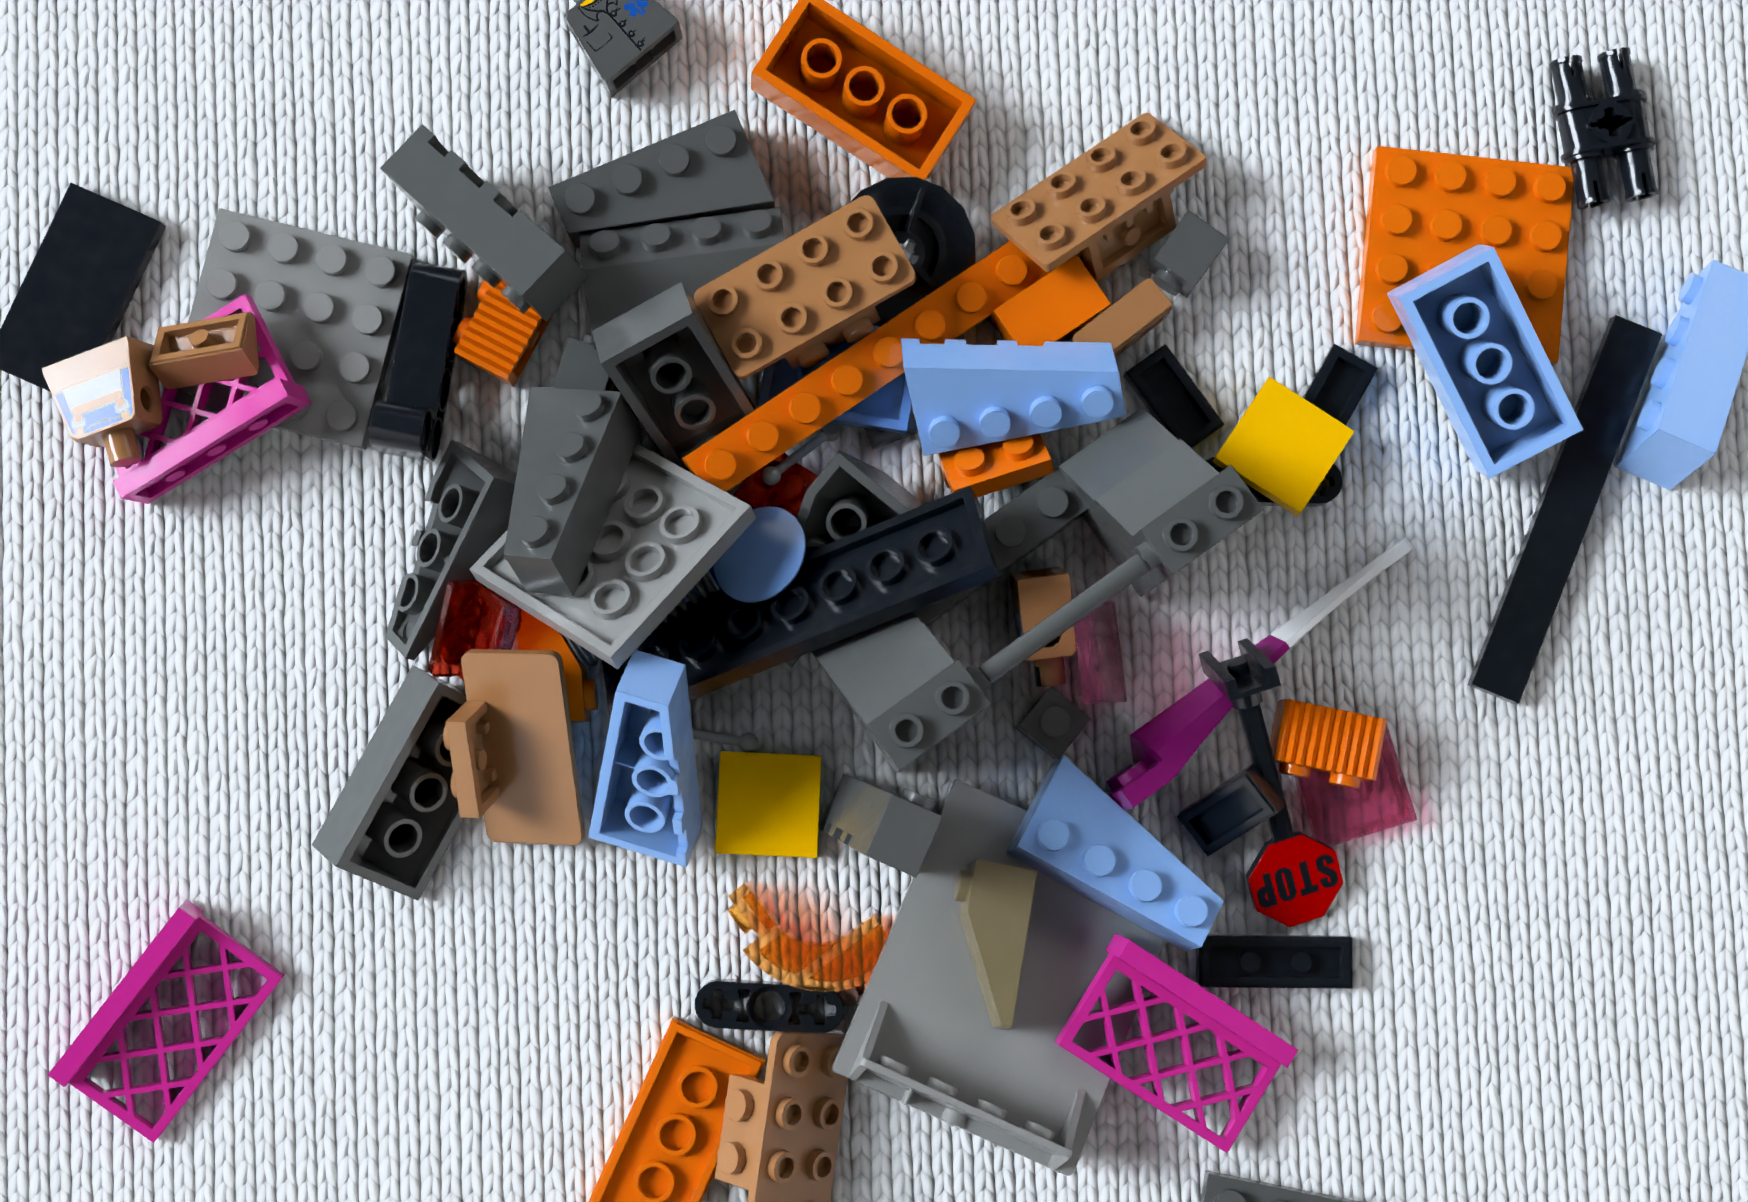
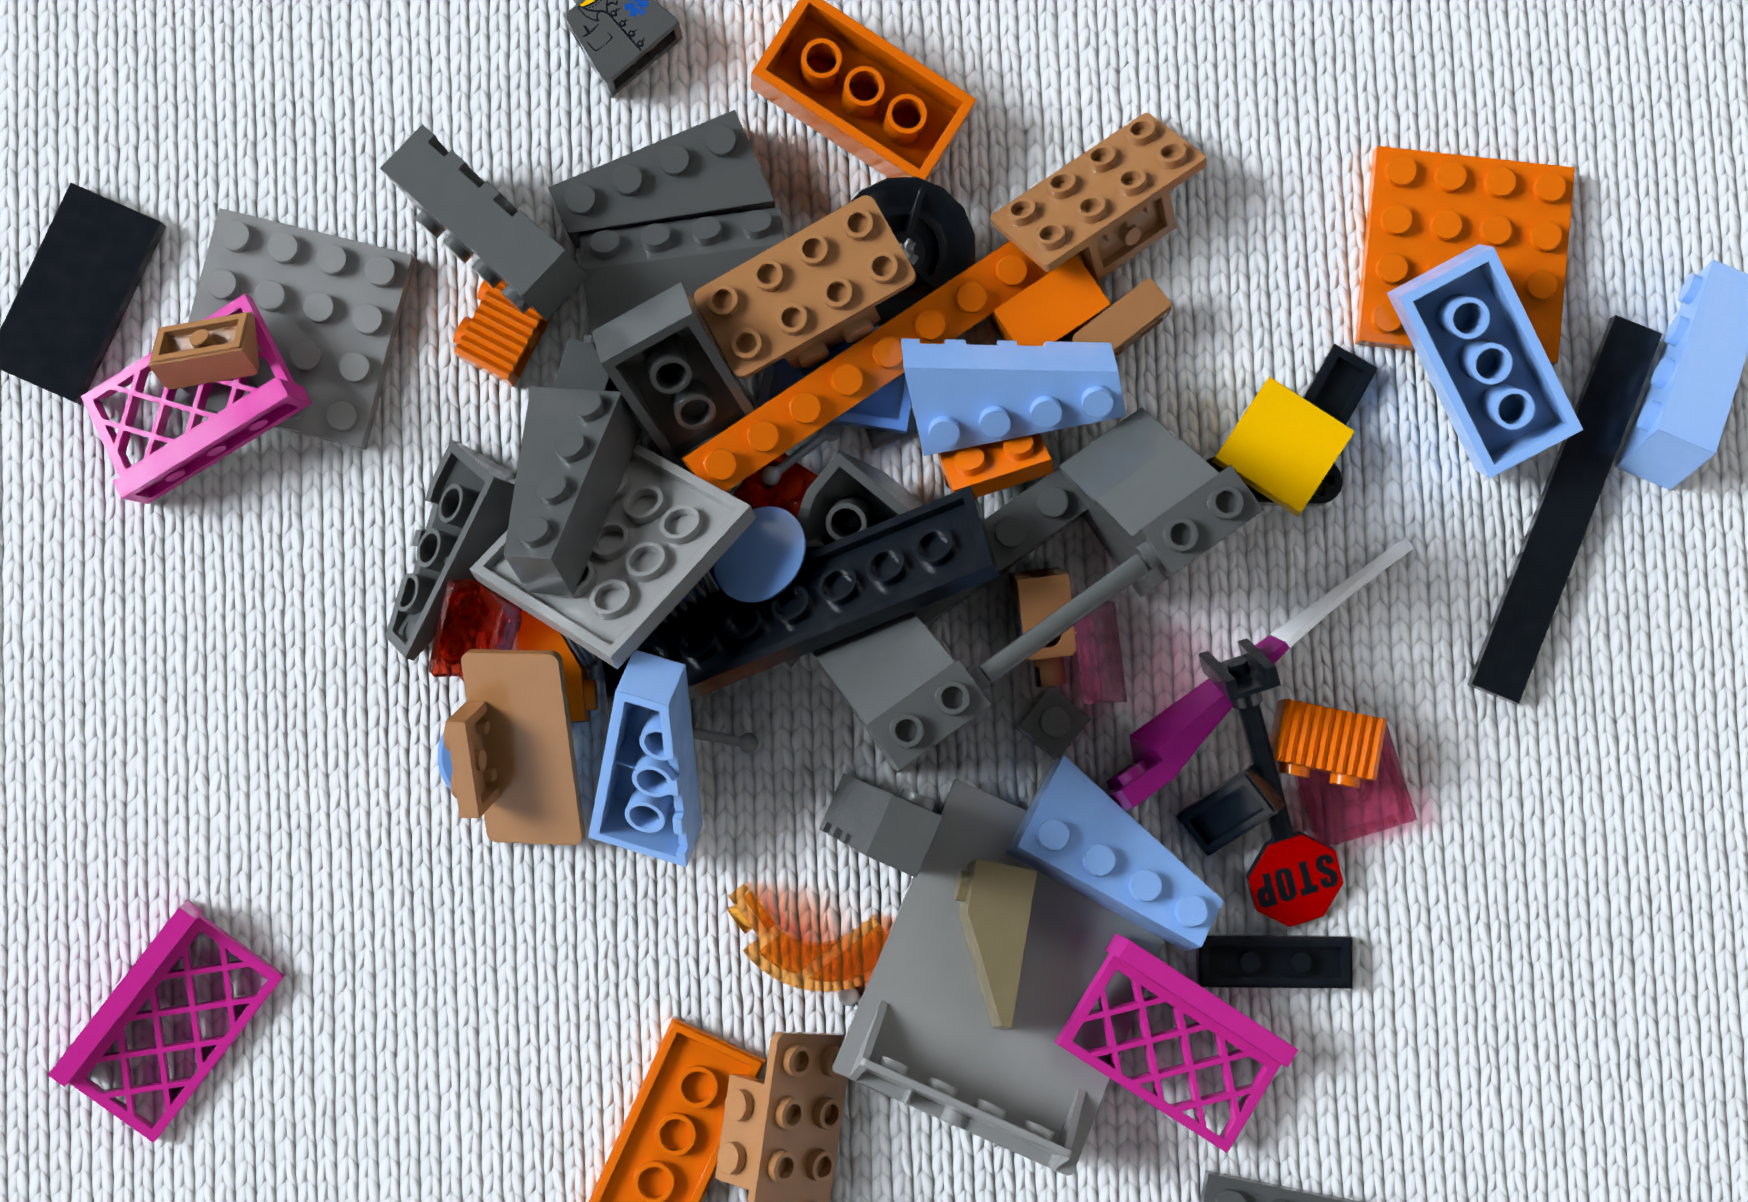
(108, 397): medium nougat torso -> none
(399, 799): dark grey slope -> none
(422, 366): black beam -> none
(730, 1015): black beam -> none
(768, 804): yellow tile -> none
(1173, 397): black tile -> none
(1186, 255): dark grey brick -> none
(1588, 145): black pin -> none

